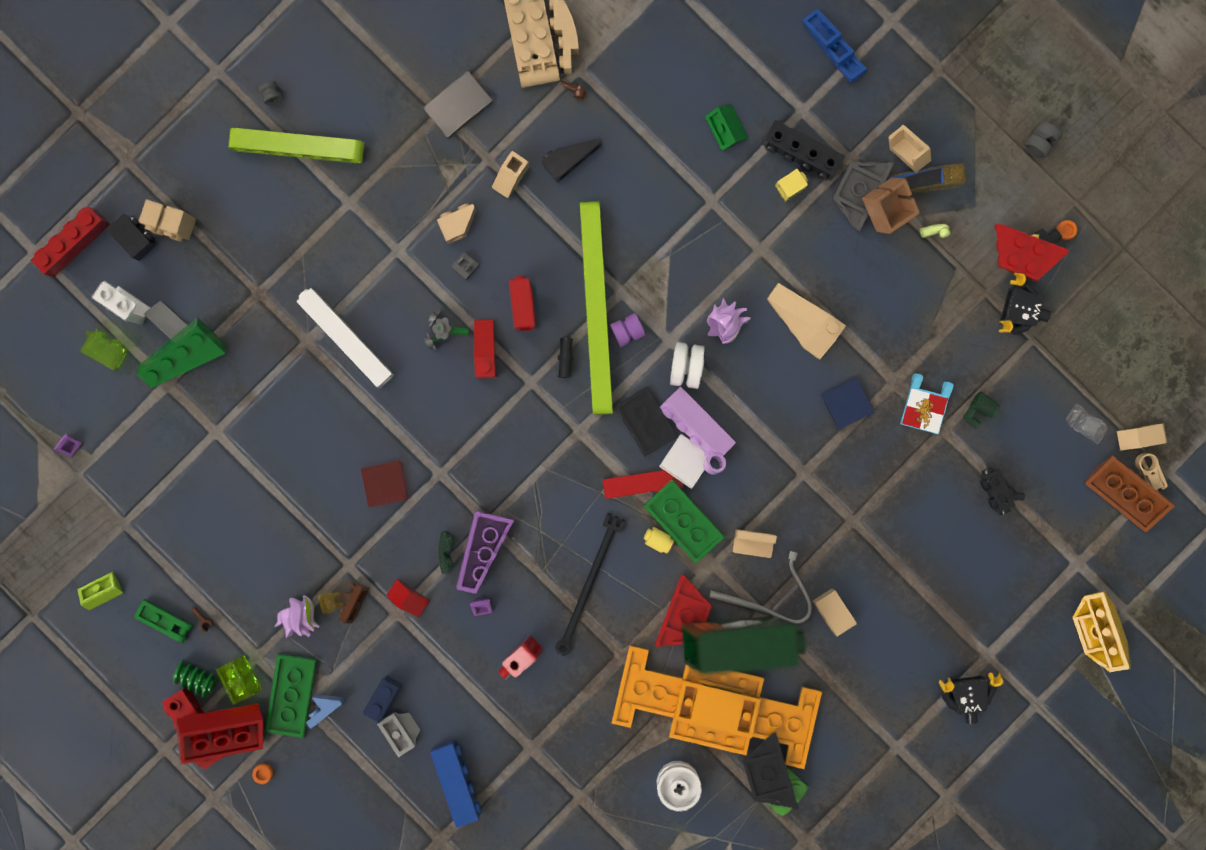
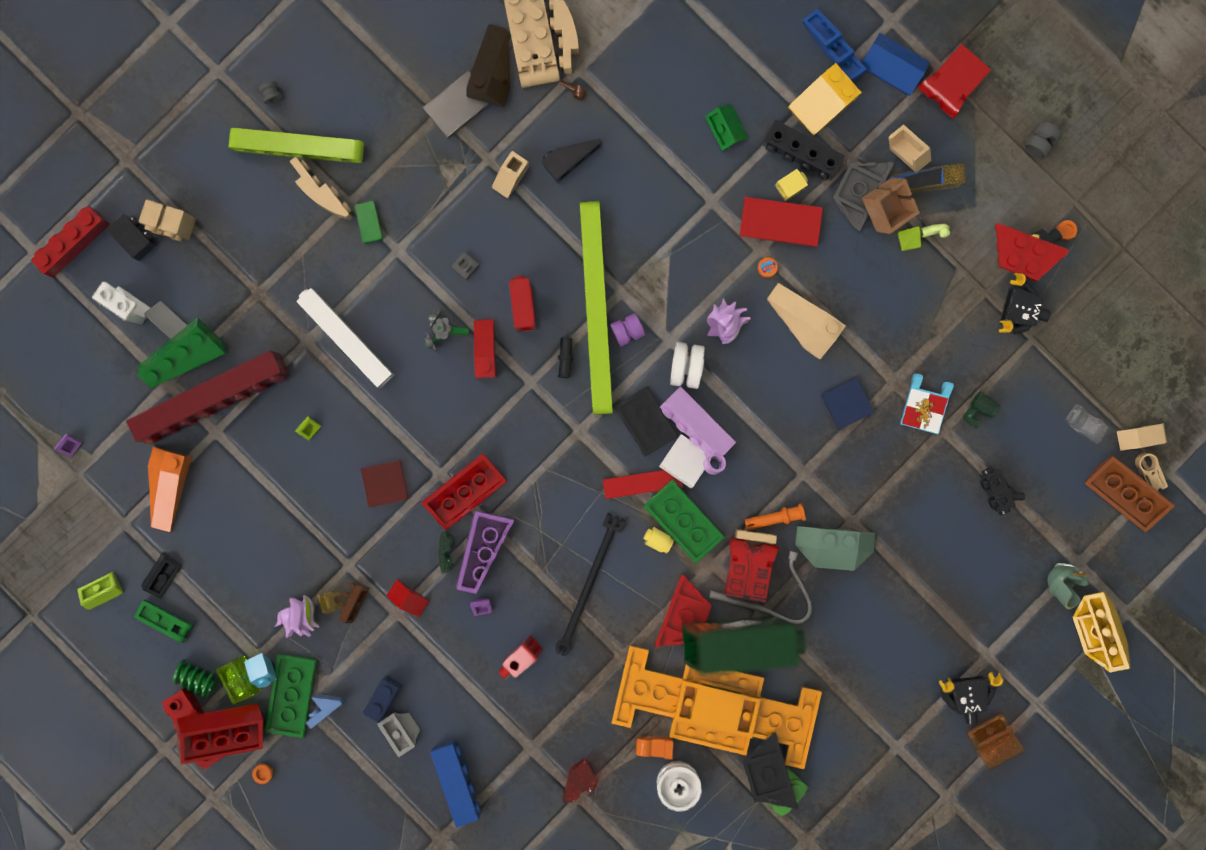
(103, 350): clear neon green bracket -> none
(160, 575): none -> black slope
(166, 482): none -> orange wedge
(202, 619): reddish brown hand -> none
(208, 397): none -> dark red brick
(260, 670): none -> medium azure brick
(308, 428): none -> lime slope
(324, 195): none -> tan slope
(368, 222): none -> green tile
(457, 224): tan slope -> none
(464, 491): none -> red slope
(491, 69): none -> dark brown wedge
(579, 779): none -> clear red slope
(654, 747): none -> orange leg
(749, 570): none -> red piece
(767, 267): none -> orange tile
(780, 222): none -> red tile
(785, 515): none -> orange pin
(824, 99): none -> yellow slope
(834, 547): none -> sand green wedge
(834, 612): tan panel -> none
(895, 64): none -> blue slope
(910, 238): none -> lime slope
(955, 80): none -> red piece
(995, 742): none -> clear orange brick
(1061, 581): none -> sand green helmet

